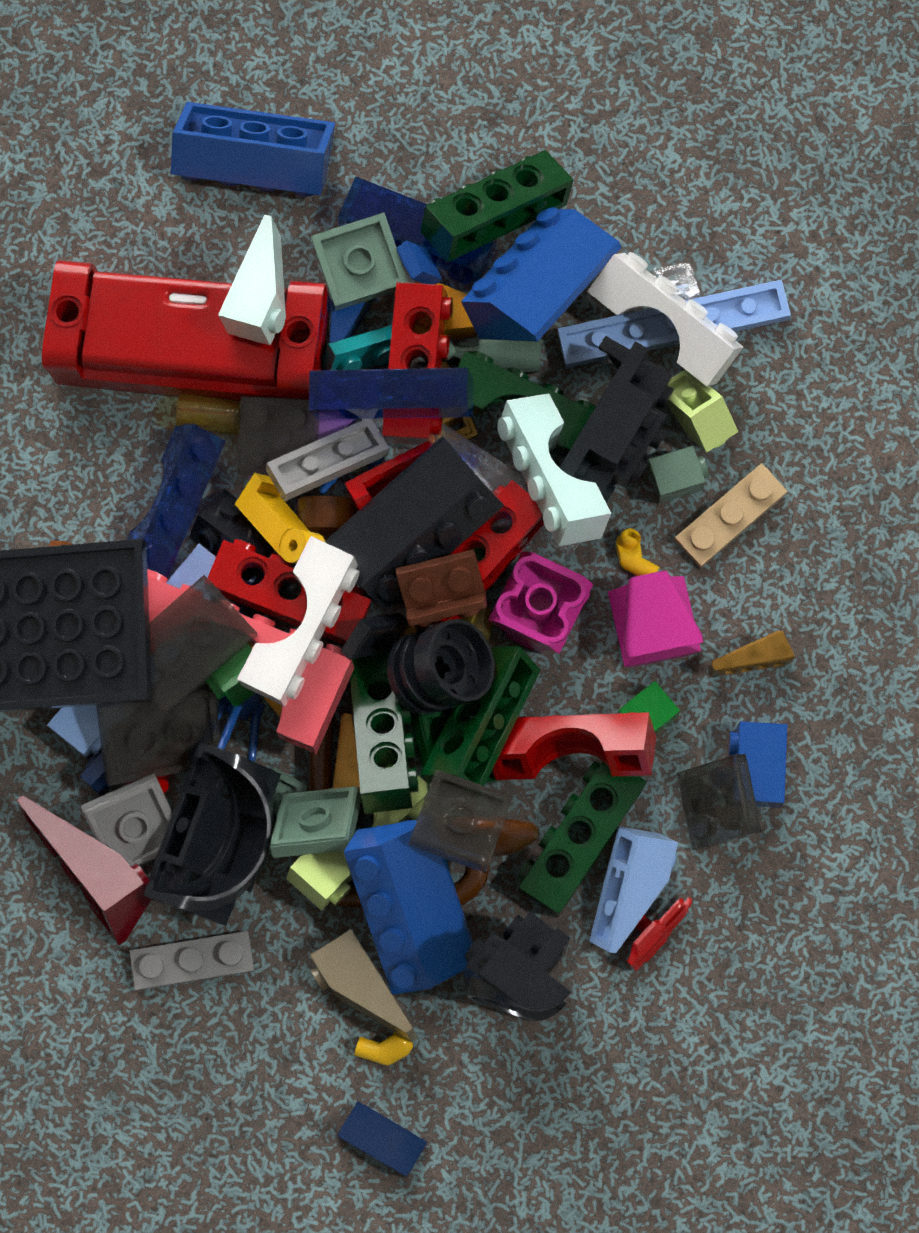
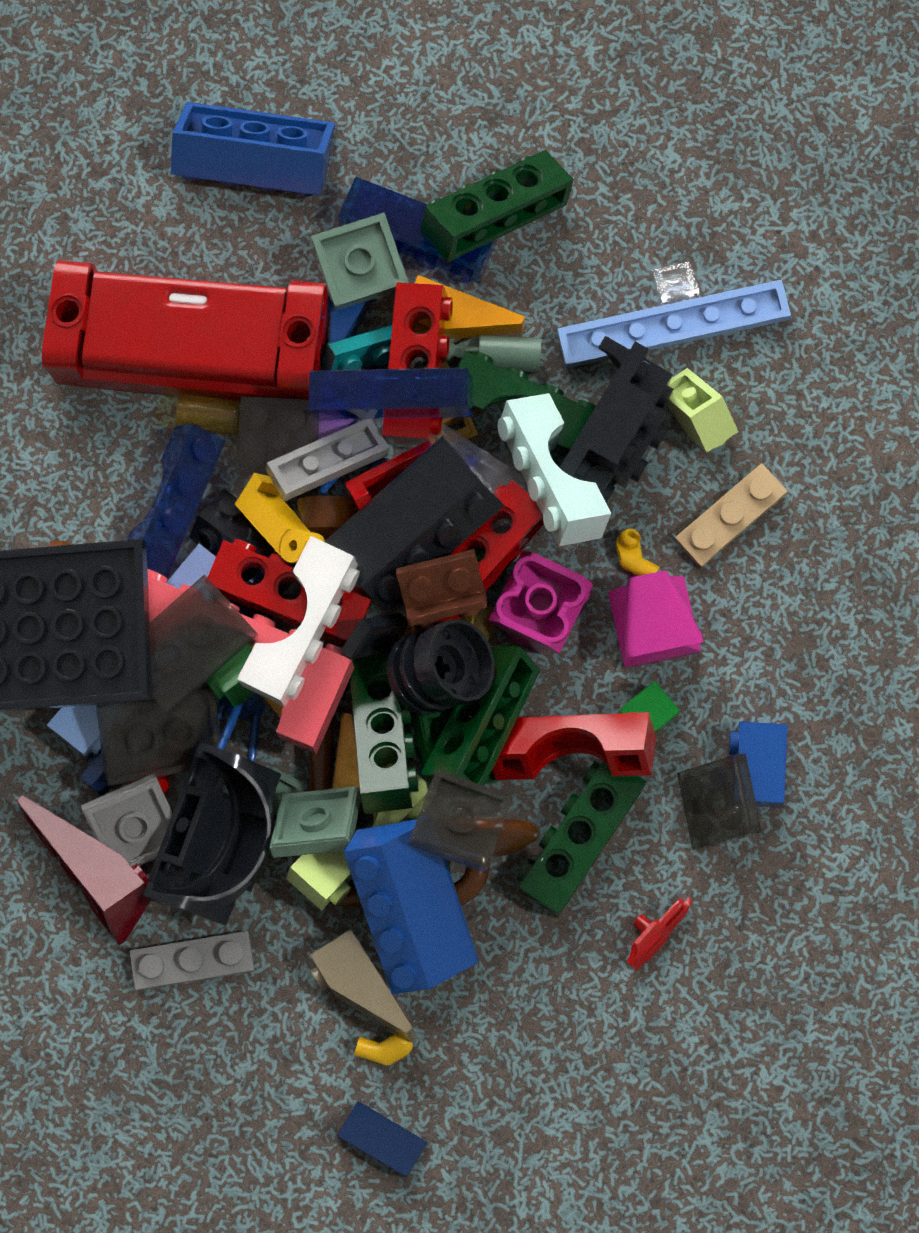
(257, 297): light aqua slope -> none
(418, 263): blue tile -> none
(516, 972): black piece -> none
(539, 276): blue slope -> none
(633, 880): light blue slope -> none
(677, 474): sand green brick -> none
(704, 347): white arch -> none
(761, 654): pearl gold slope -> none

